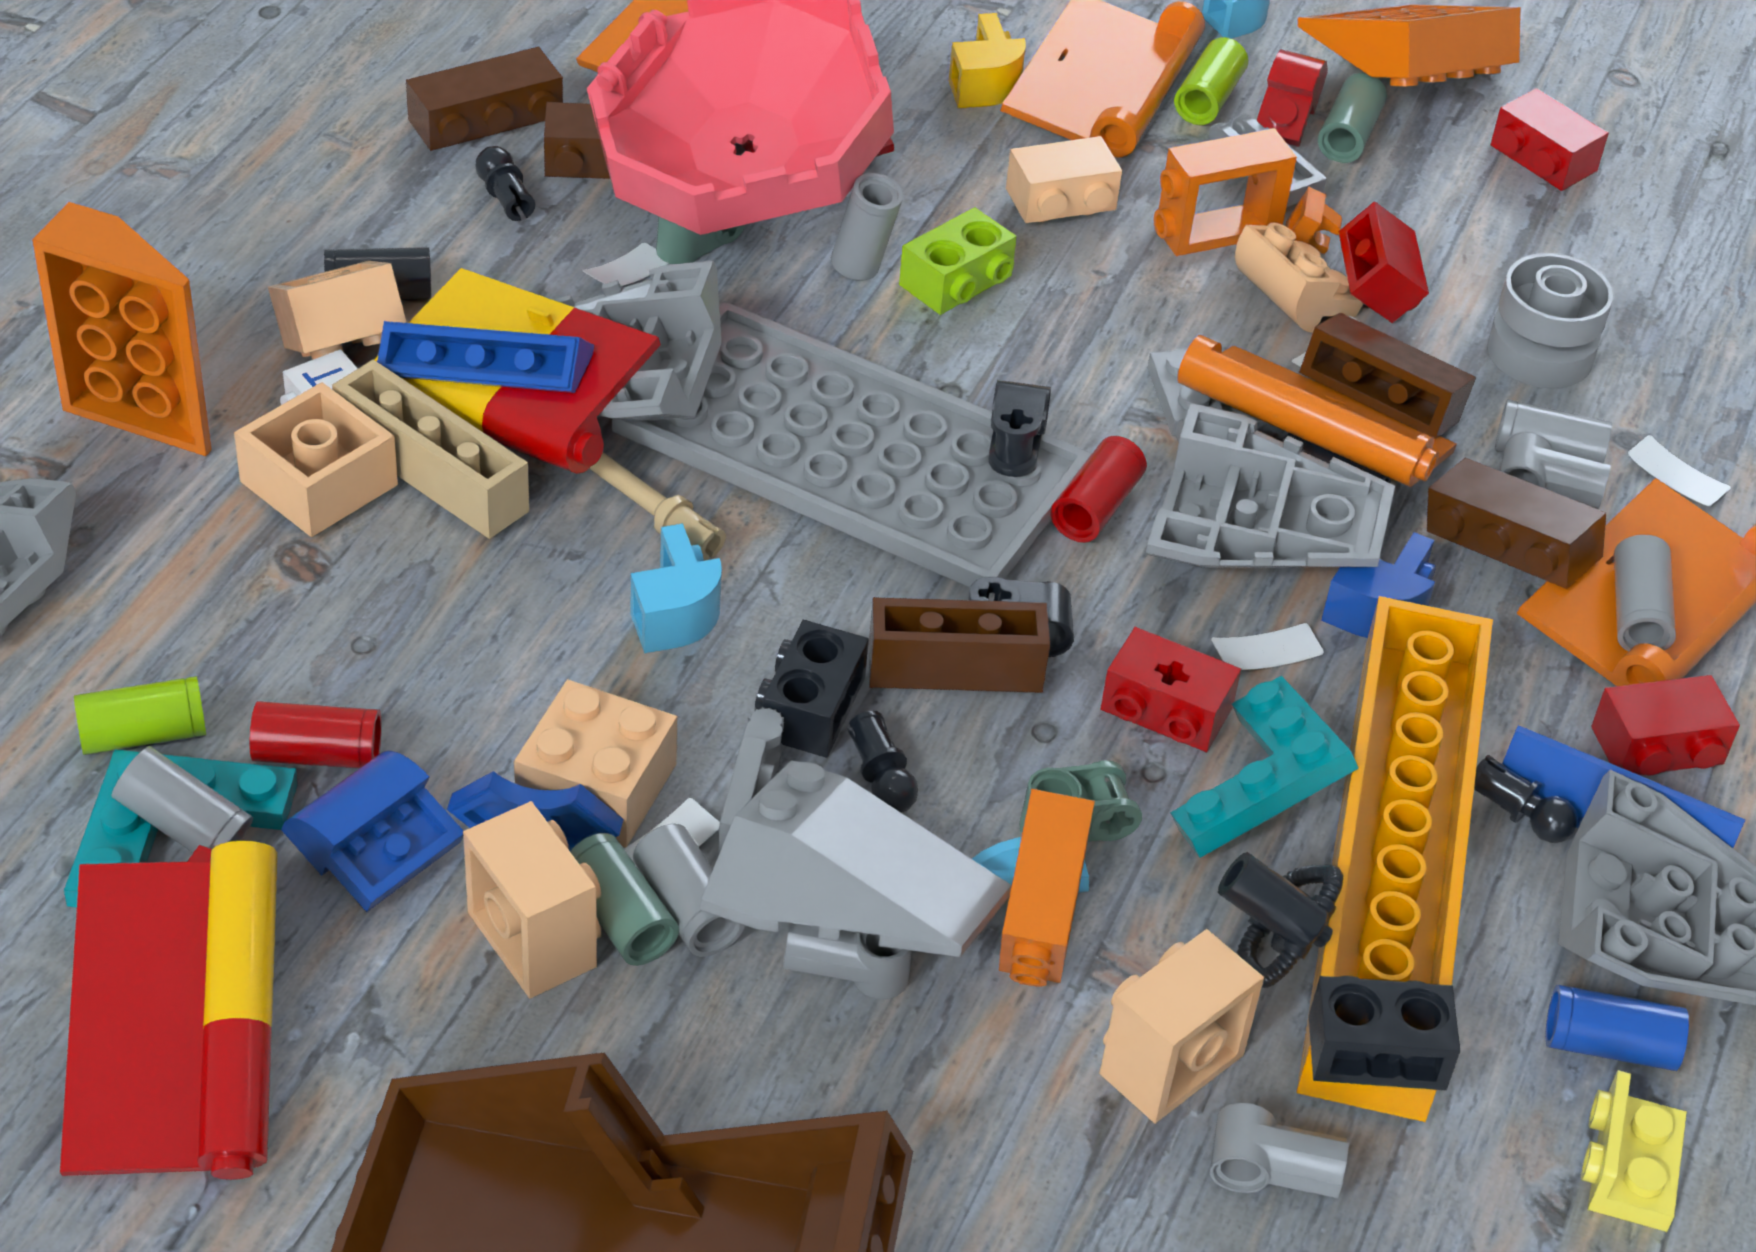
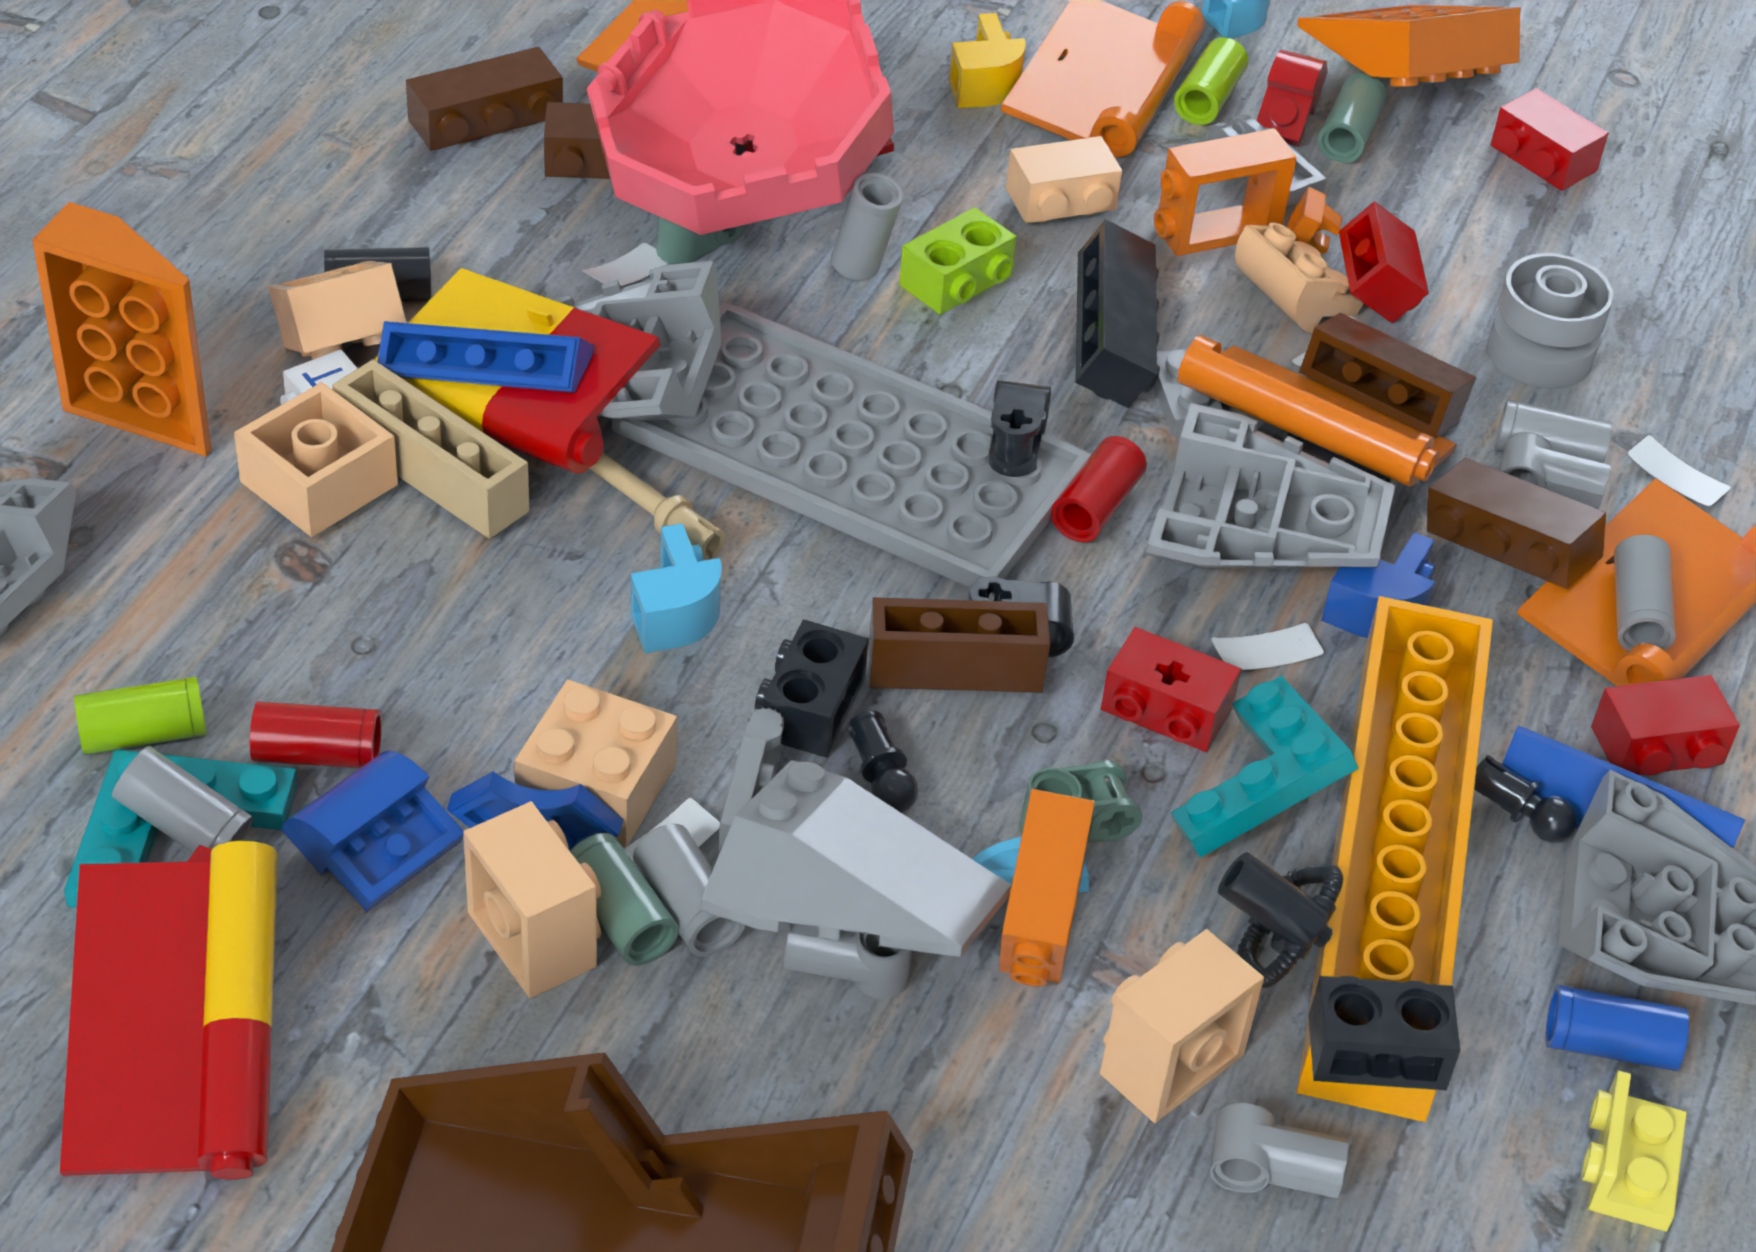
(504, 181): black pin -> none
(1117, 315): none -> black brick

